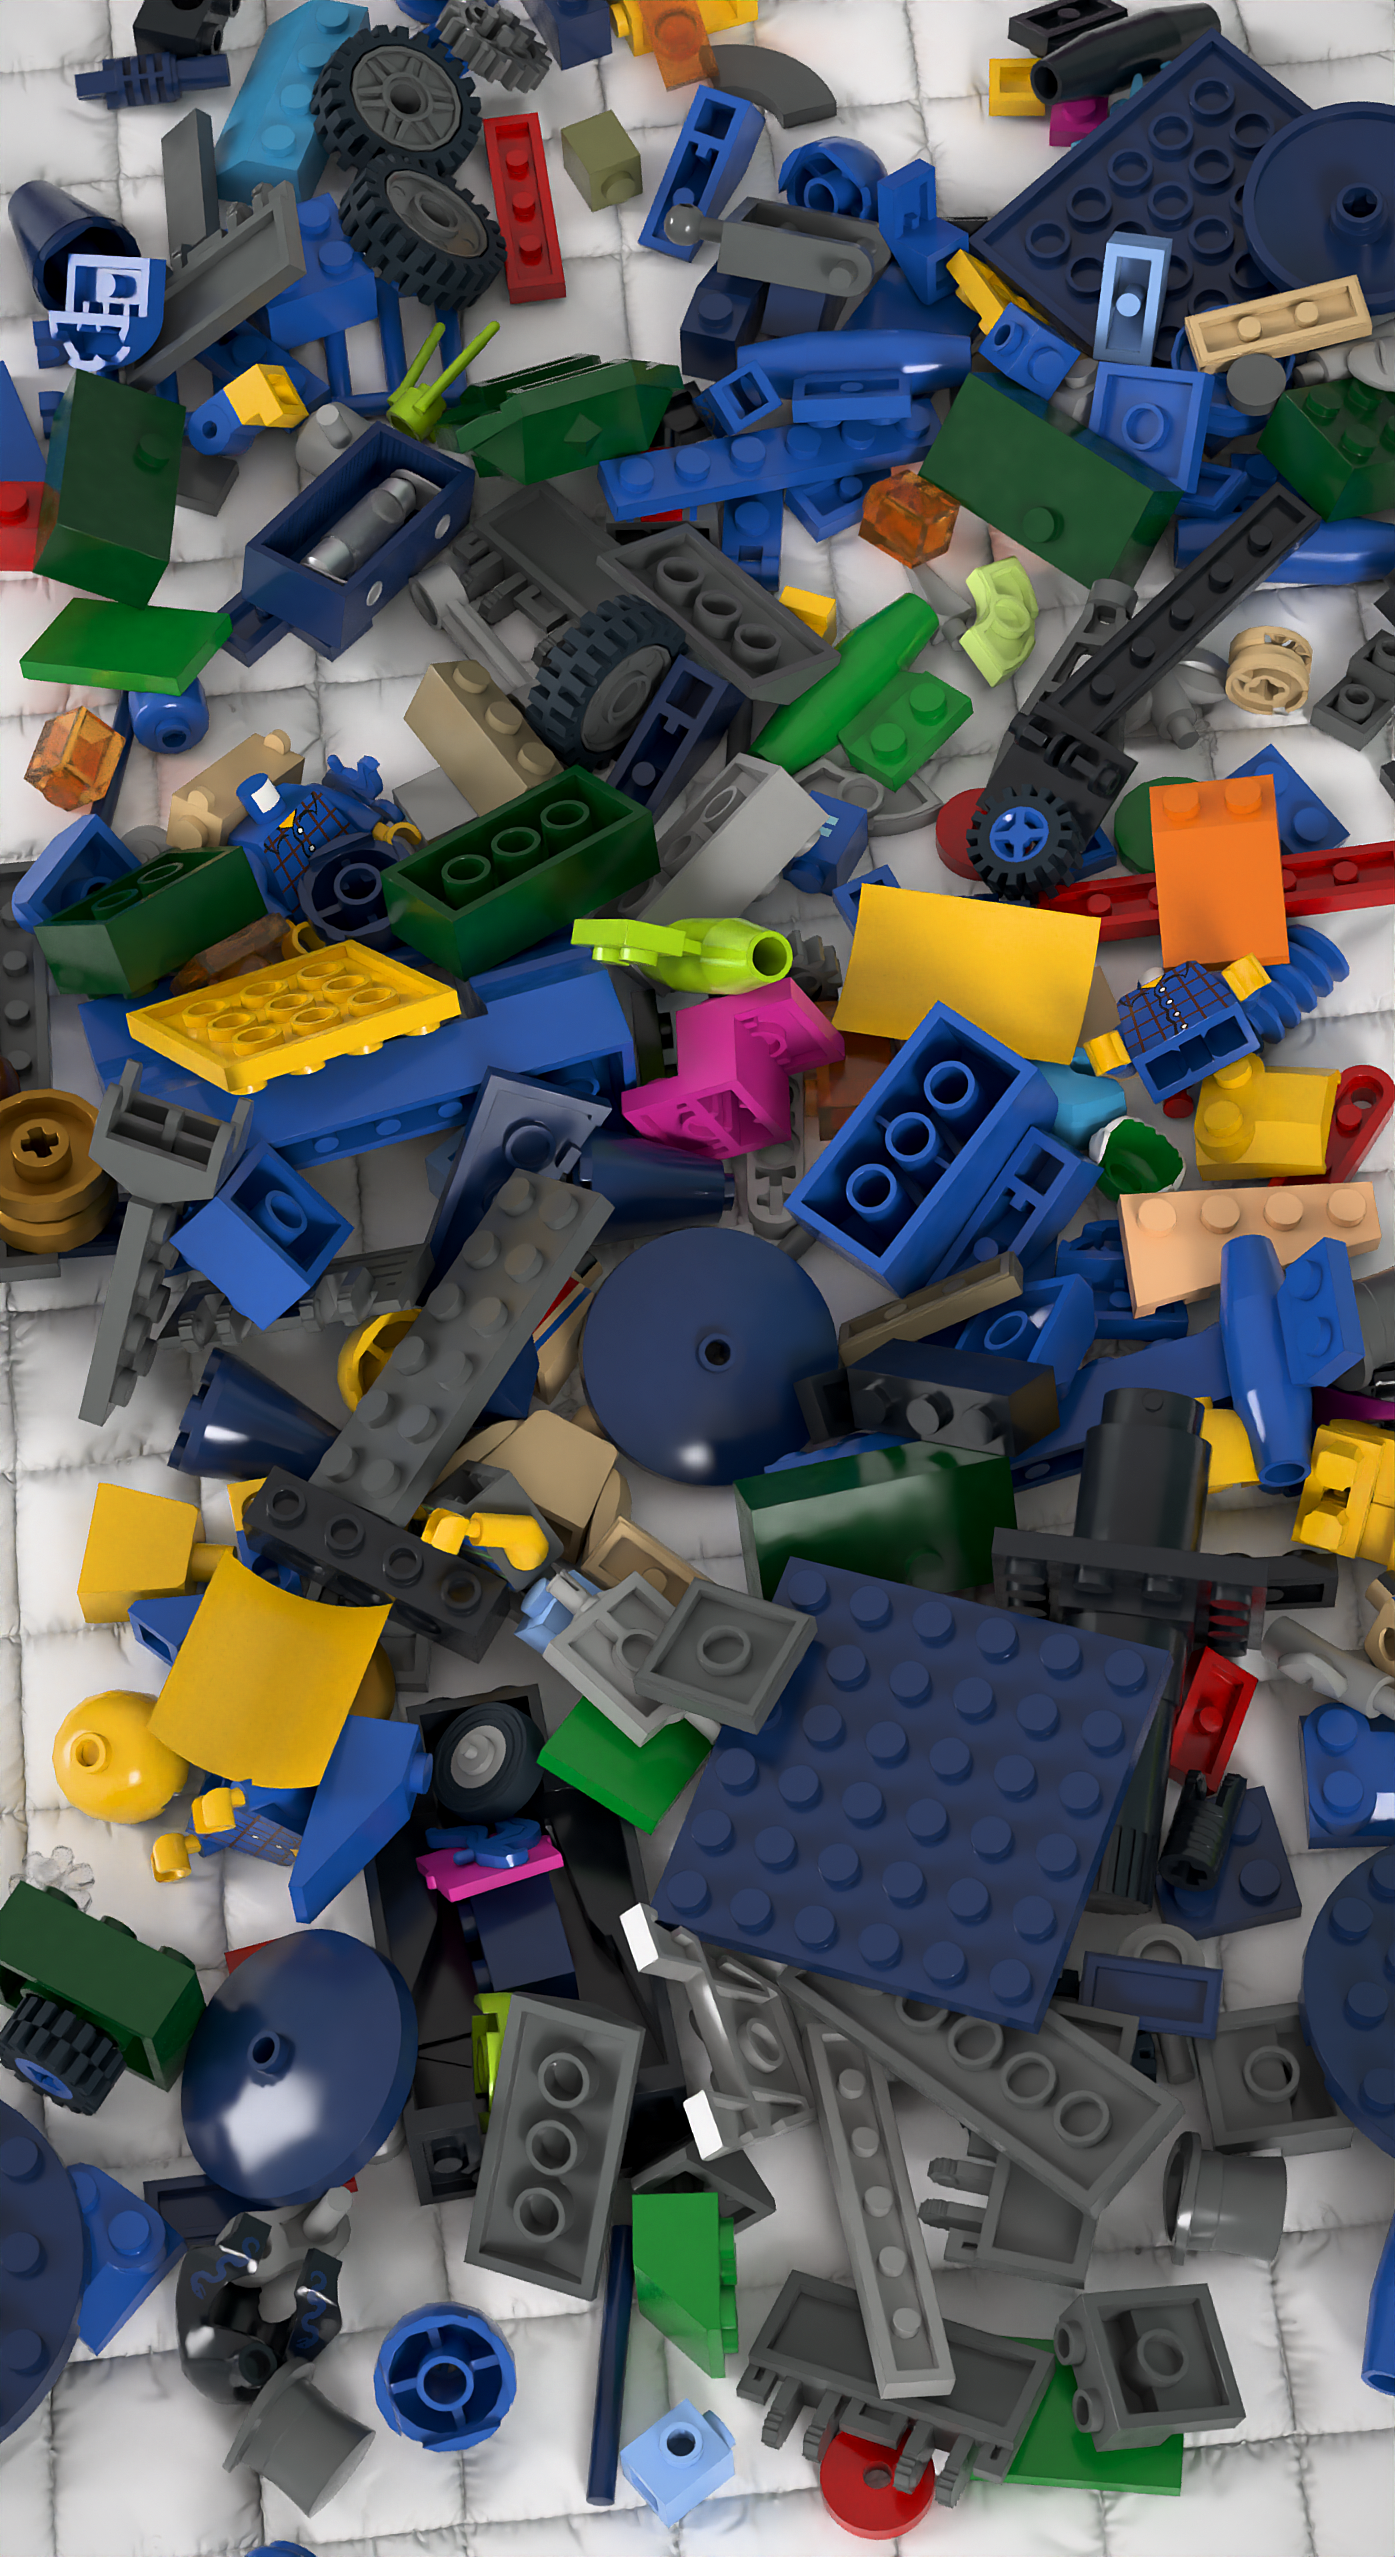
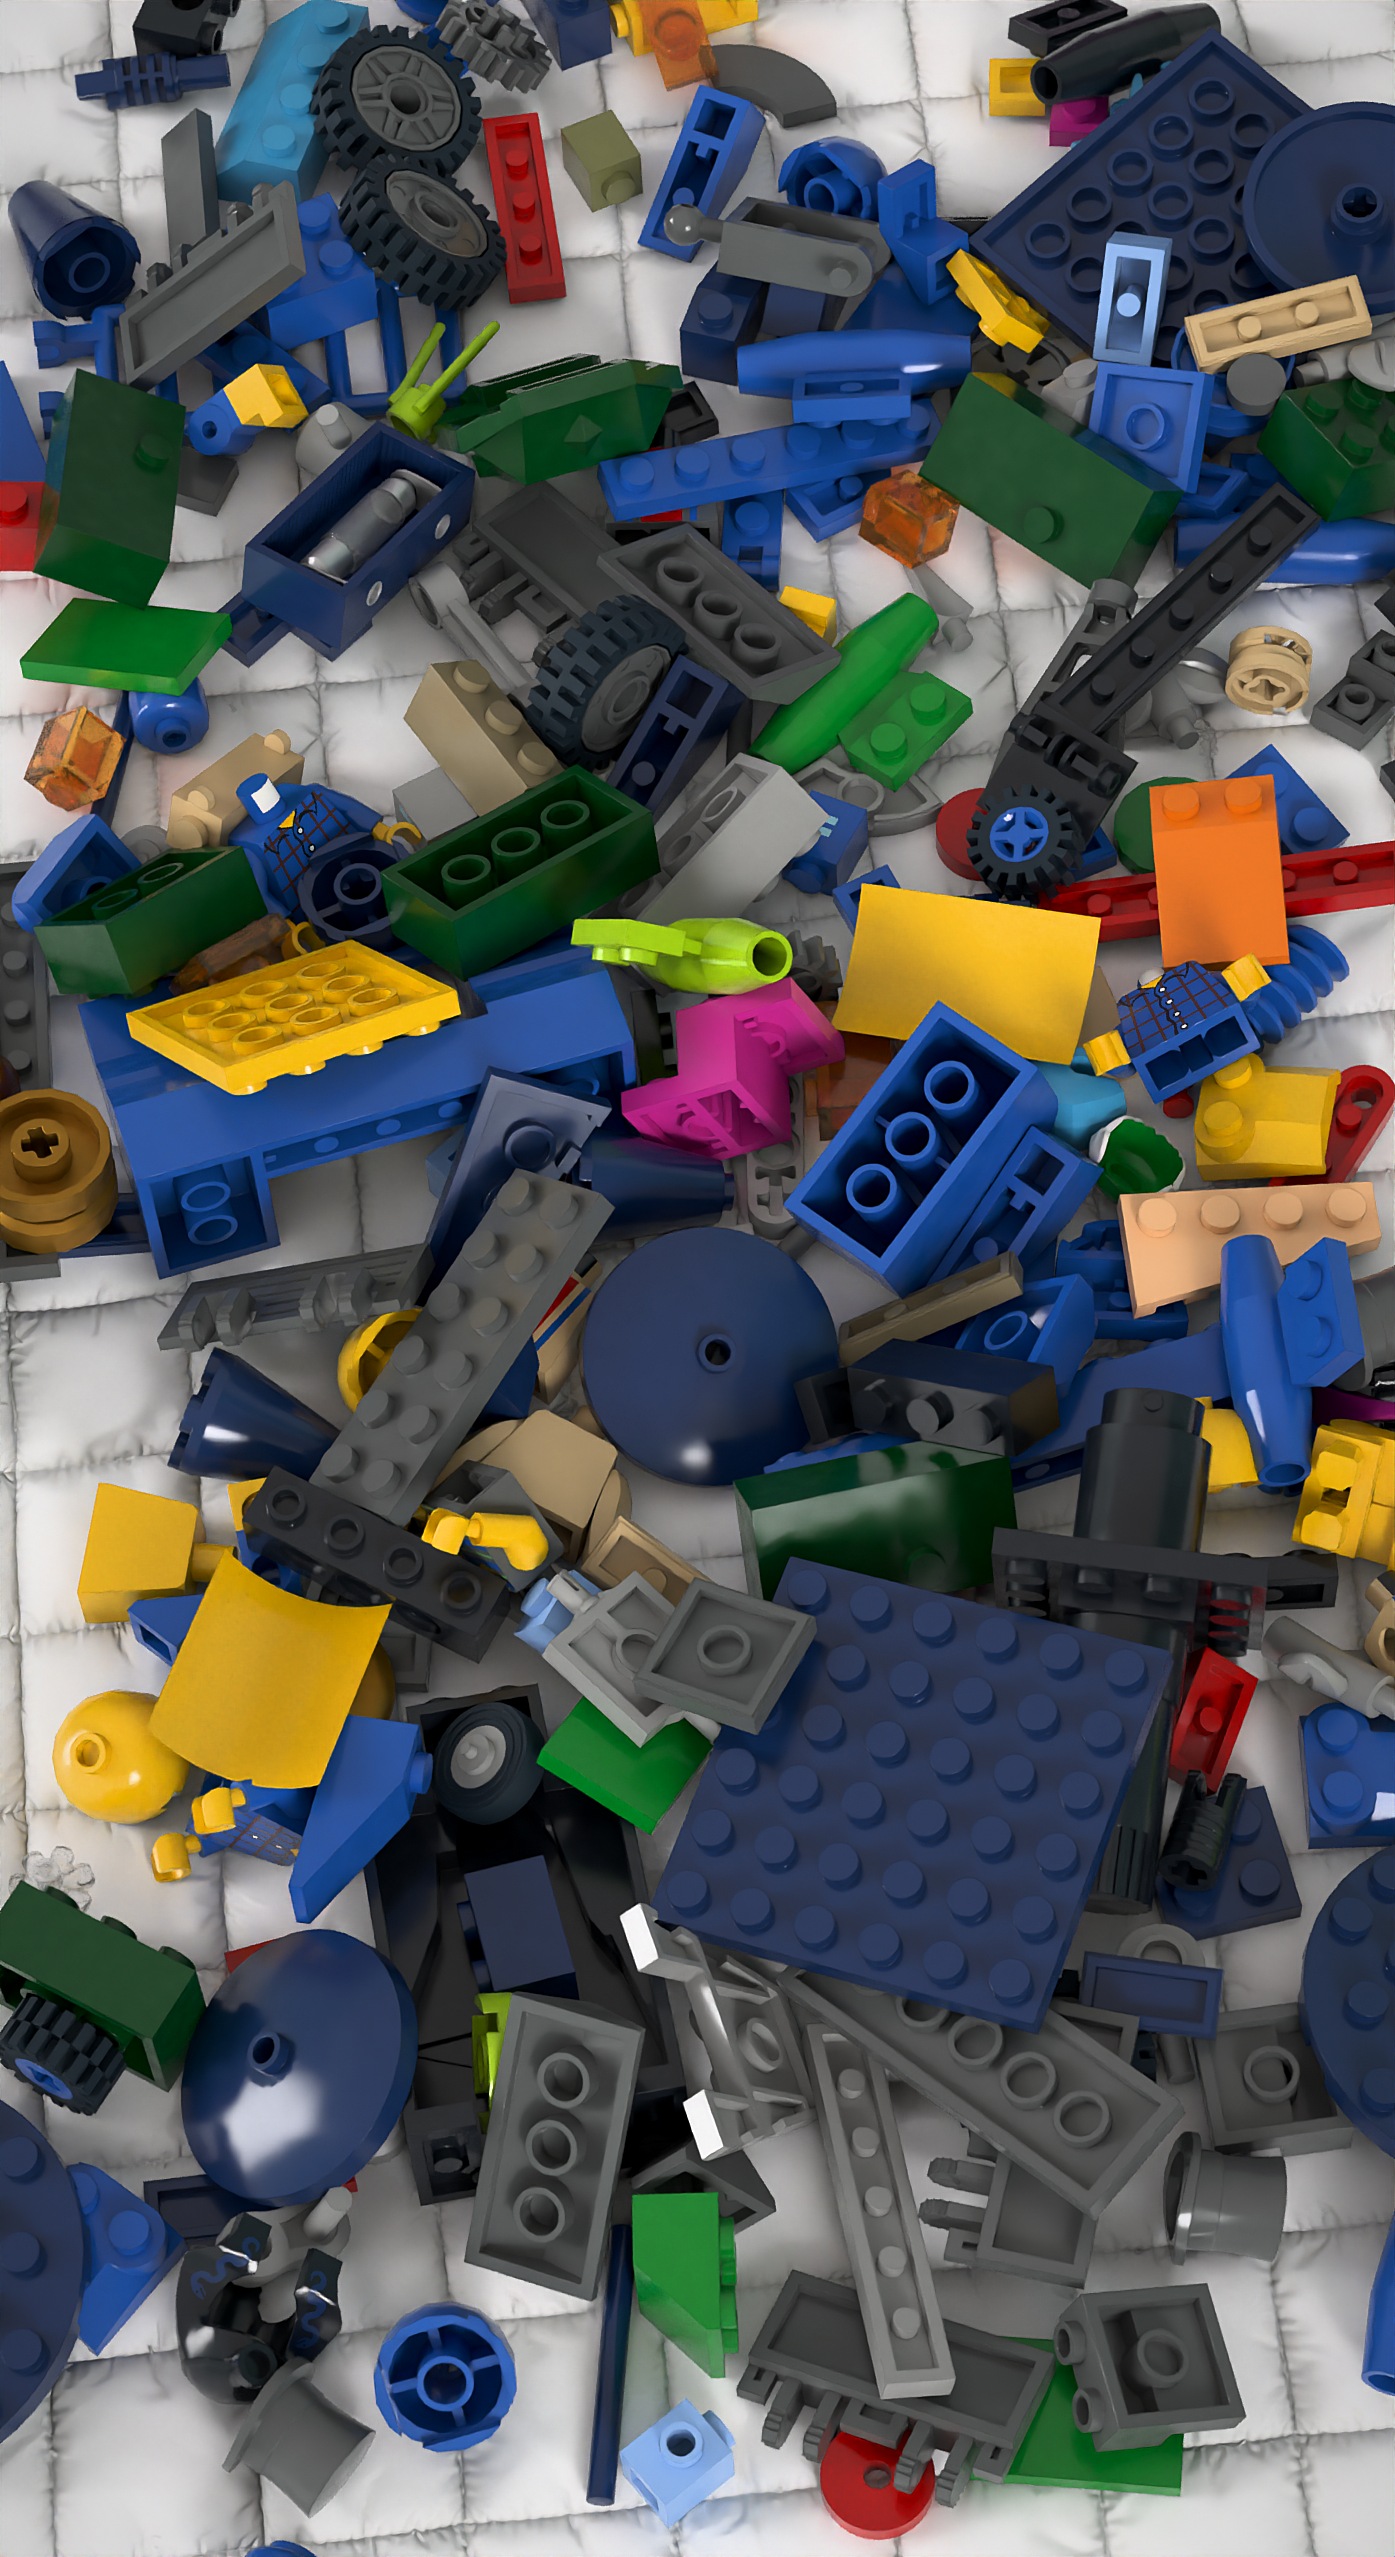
(110, 310): blue slope -> none
(165, 1162): dark grey hinge -> none
(262, 1235): blue brick -> none
(362, 785): blue piece -> none
(471, 1879): dark pink piece -> none
(502, 1851): blue piece -> none
(734, 402): blue leg -> none
(1004, 621): yellowish green tile -> none
(1029, 351): blue brick -> none

